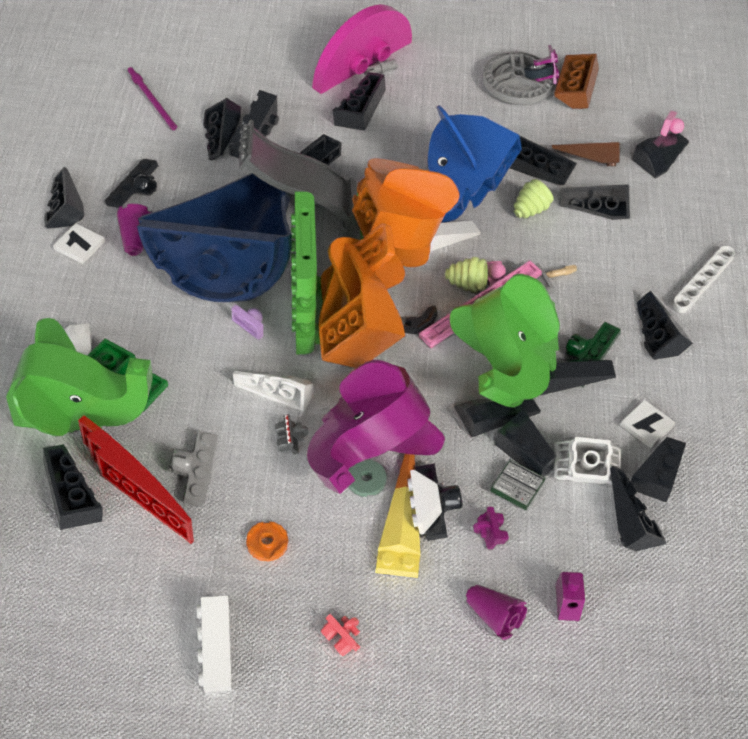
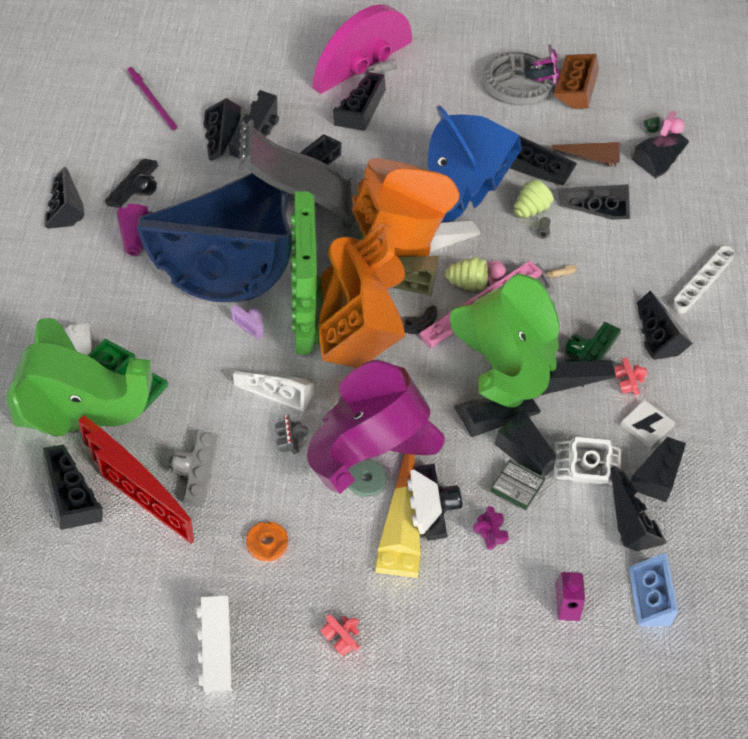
(79, 243): white tile -> none
(419, 274): none -> olive wedge
(497, 609): magenta cone -> none
(543, 230): none -> dark grey pin
(637, 374): none -> coral hips
(652, 121): none -> dark green tile
(653, 591): none -> light blue slope

